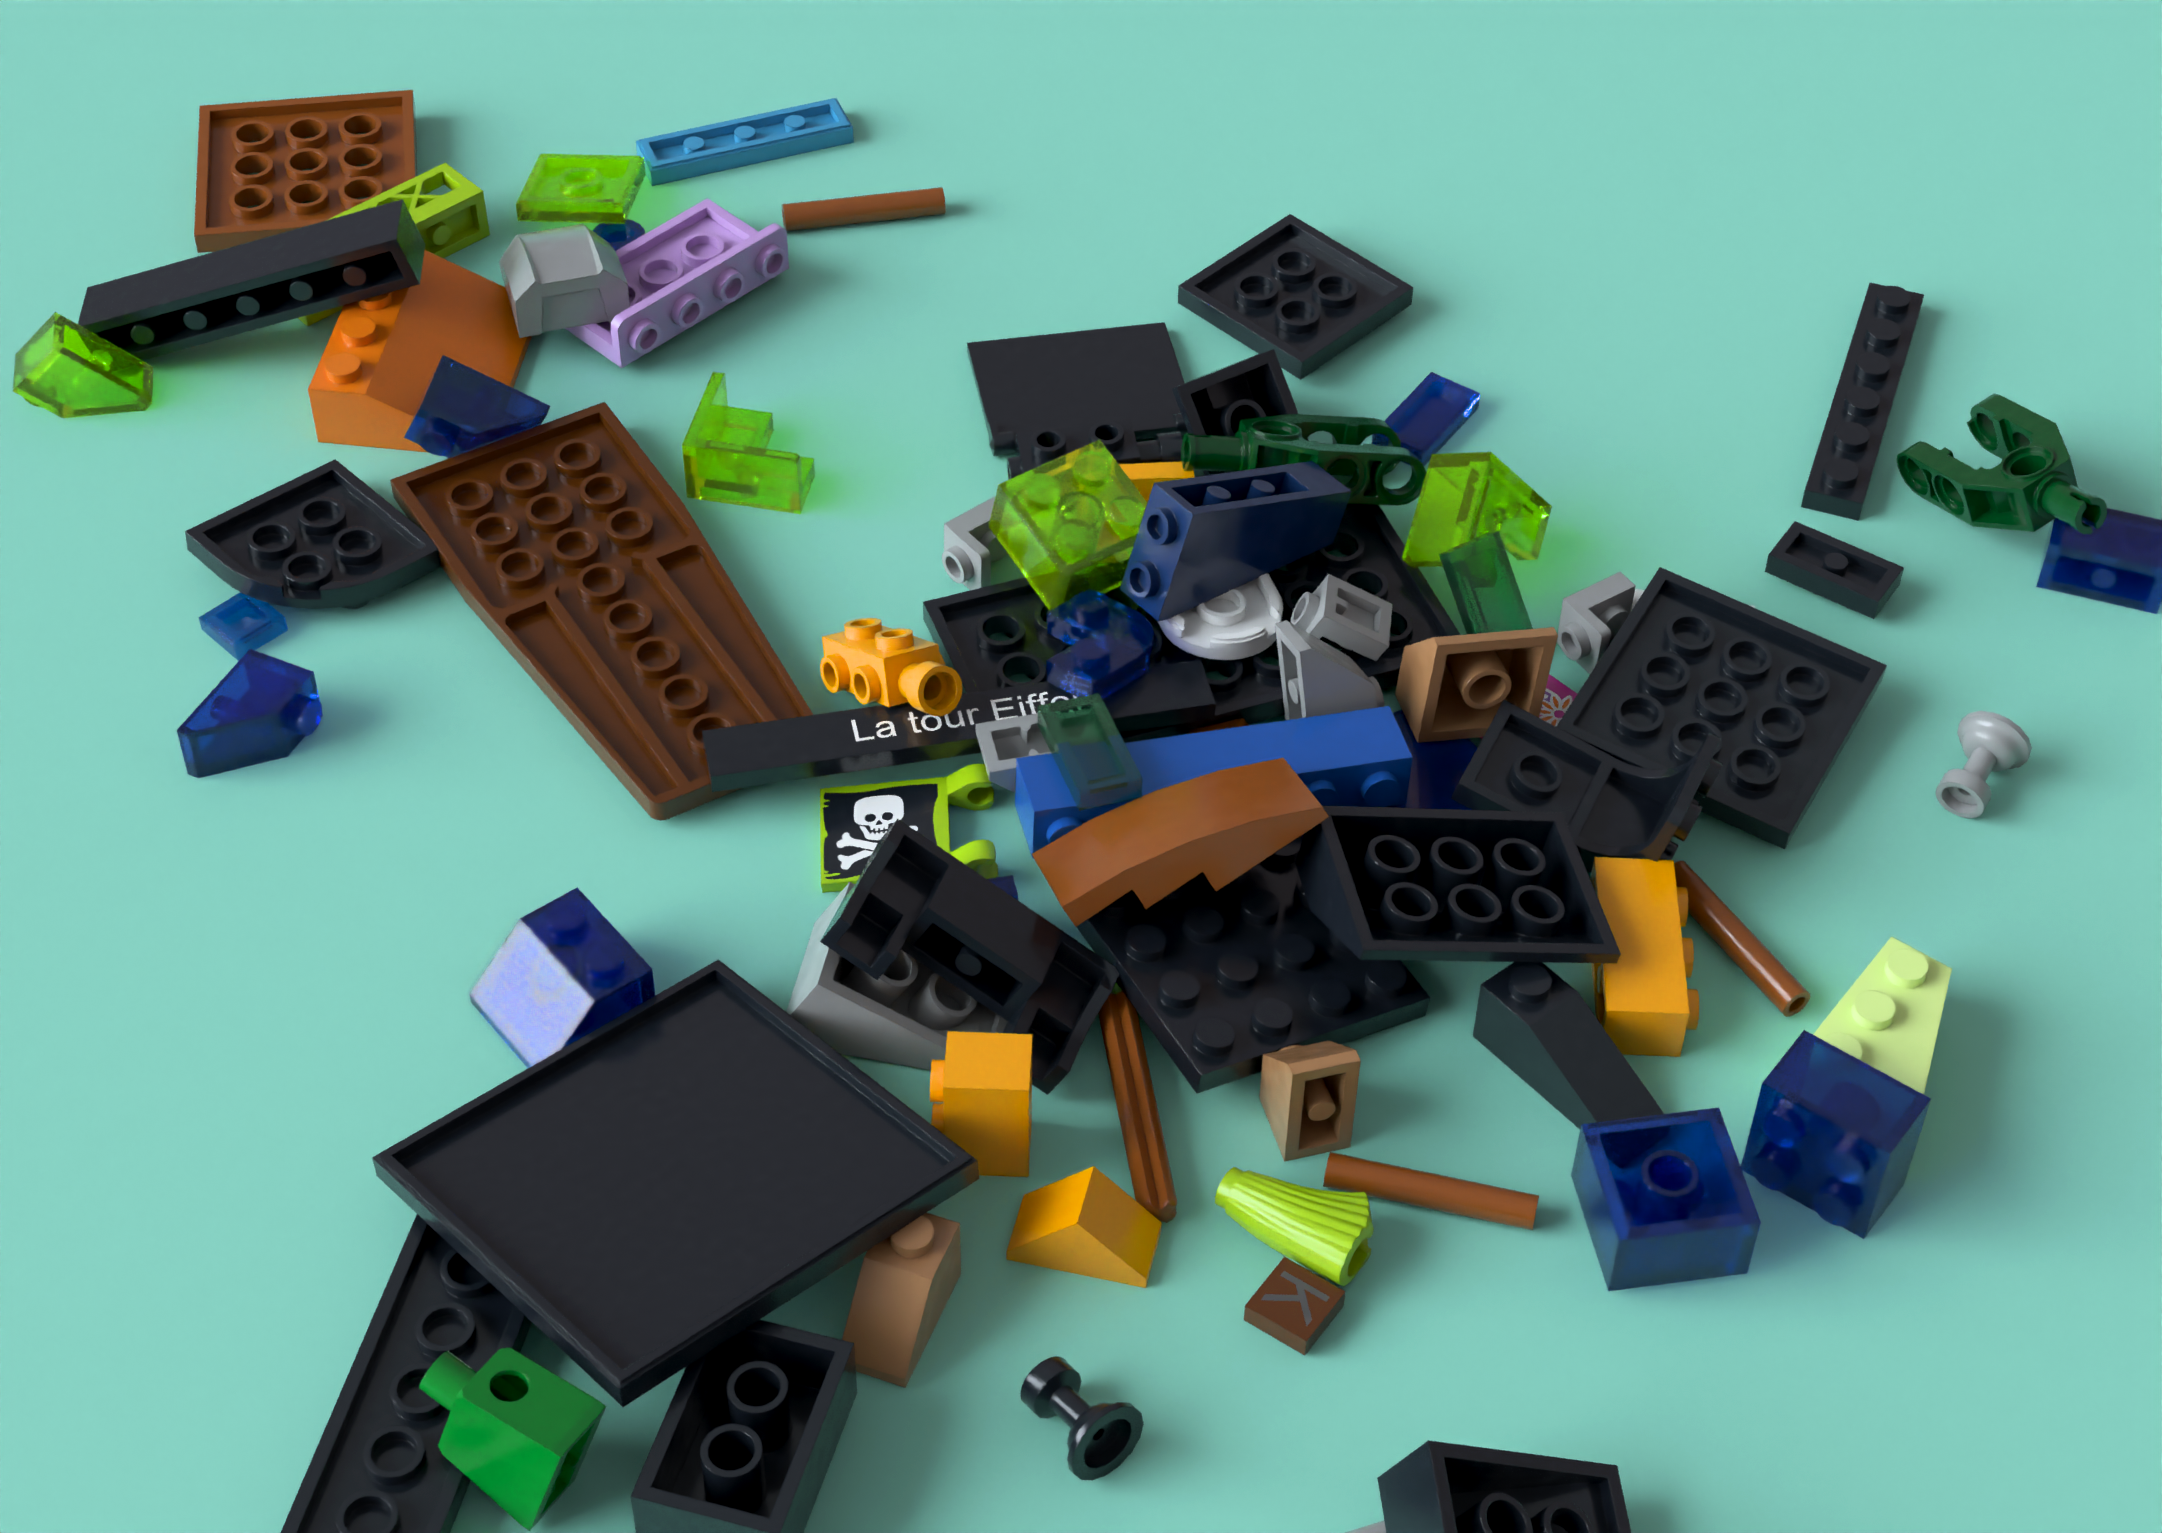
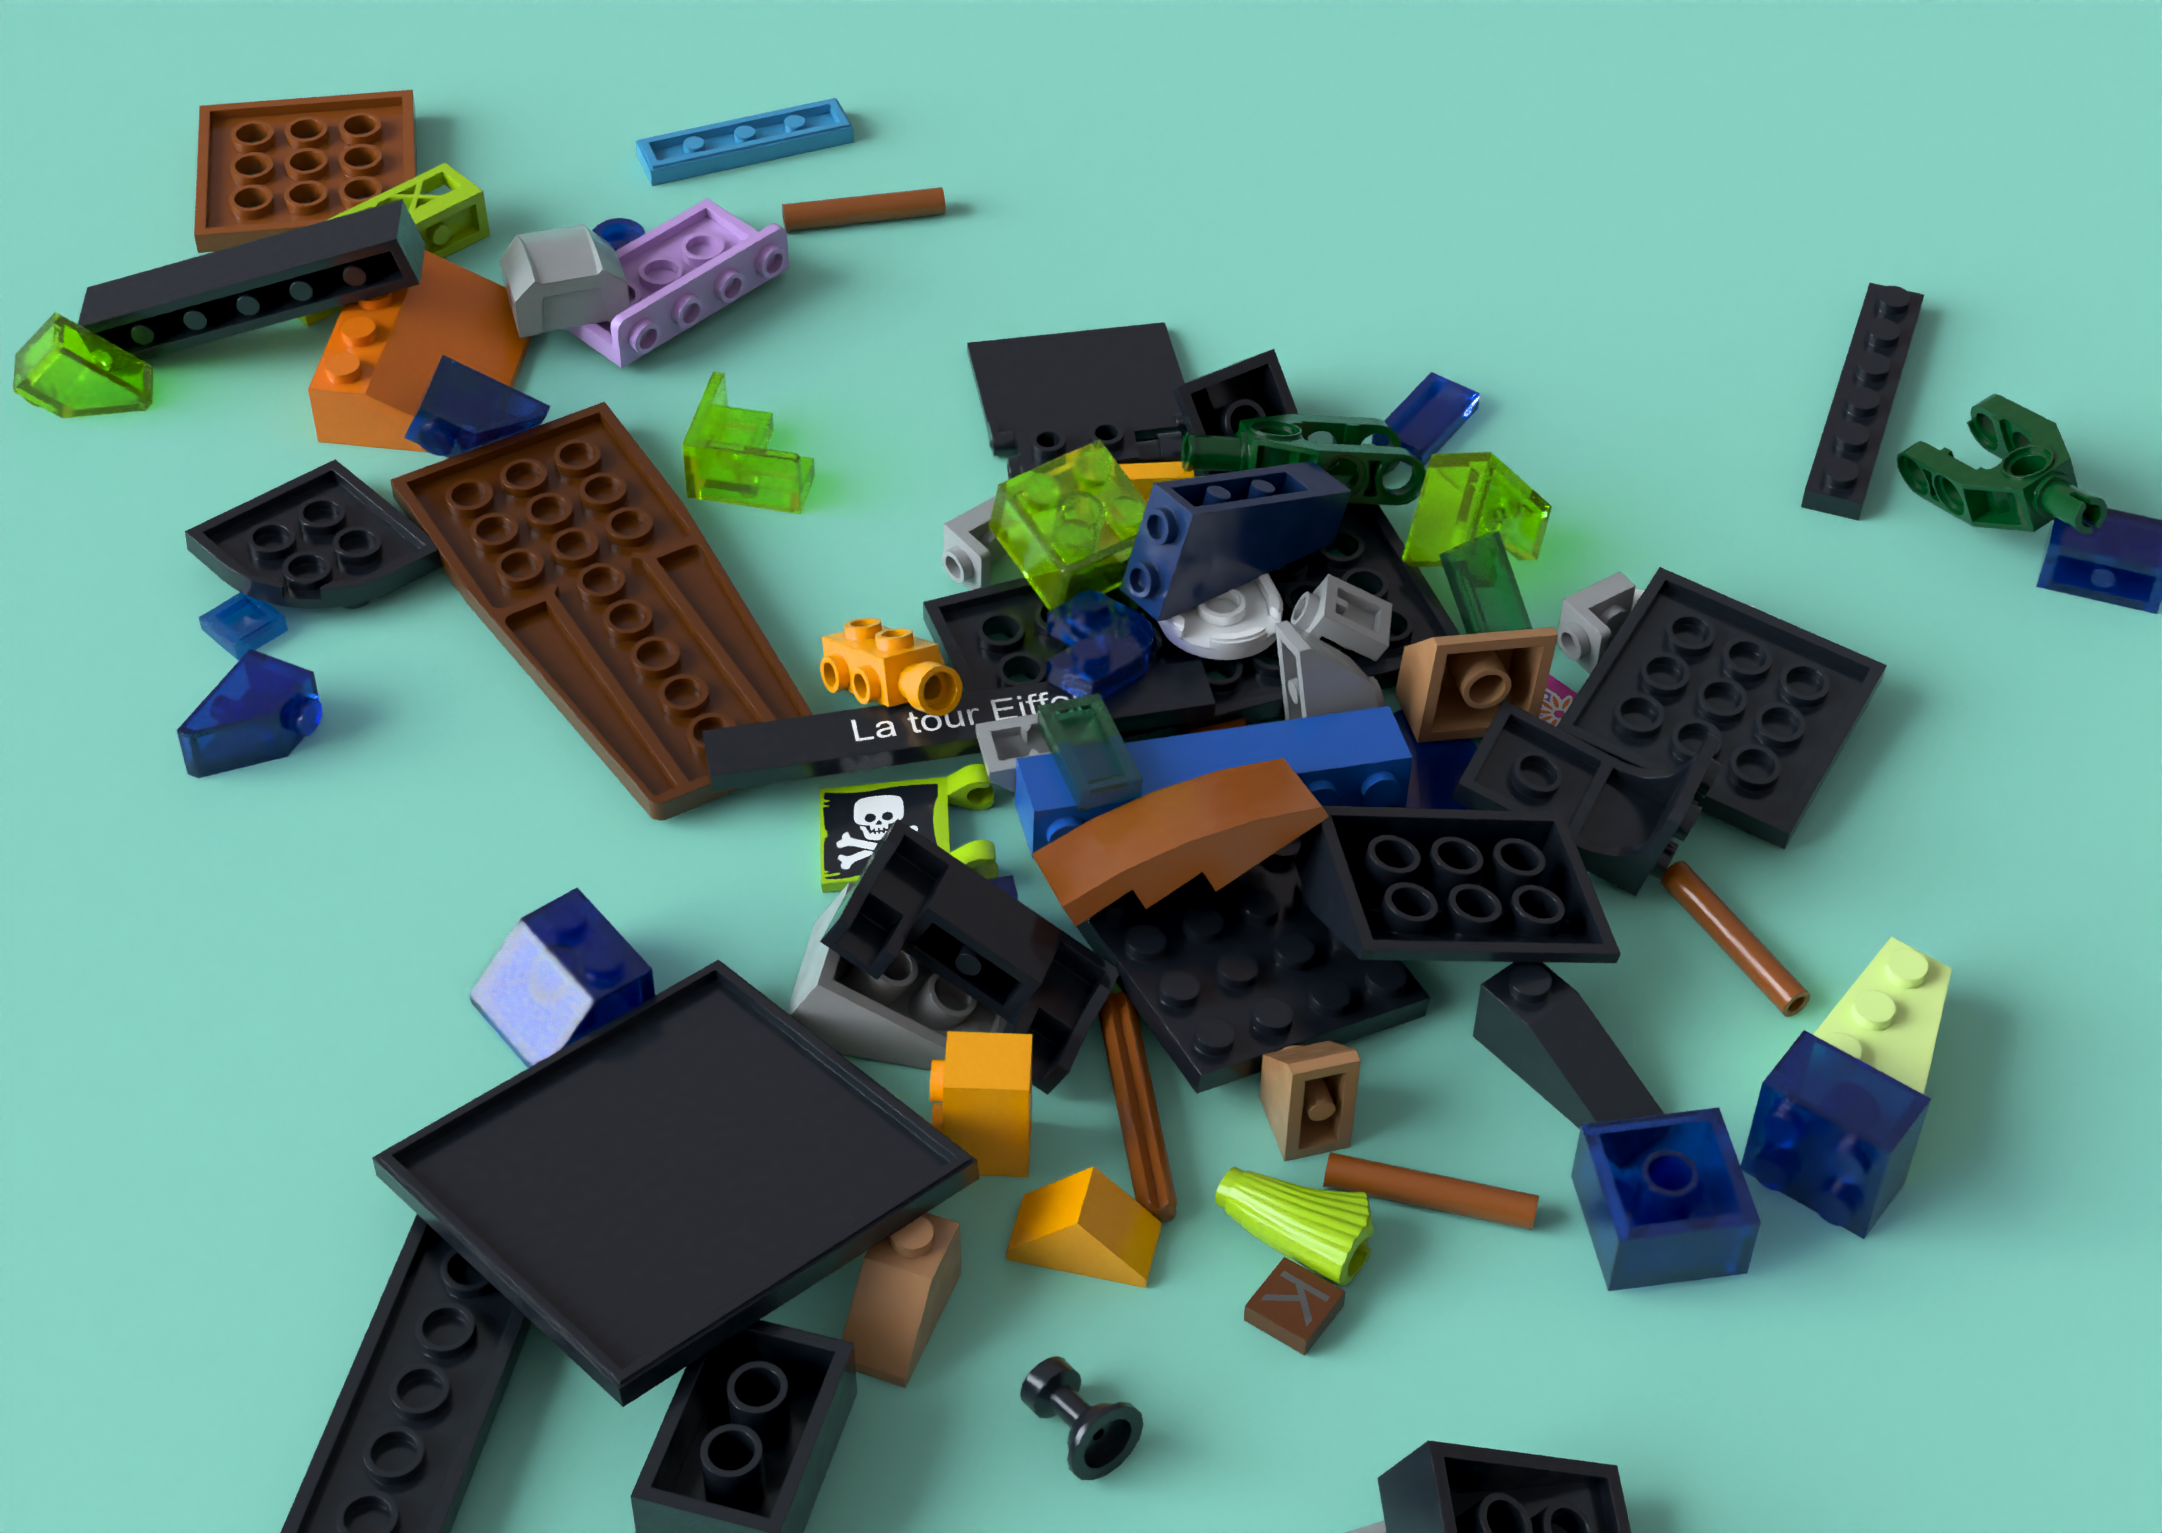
(513, 1429): green torso -> none
(581, 188): clear neon green tile -> none
(1295, 295): black plate -> none
(1645, 993): light orange brick -> none
(1834, 569): black plate -> none
(1990, 745): light grey piece -> none

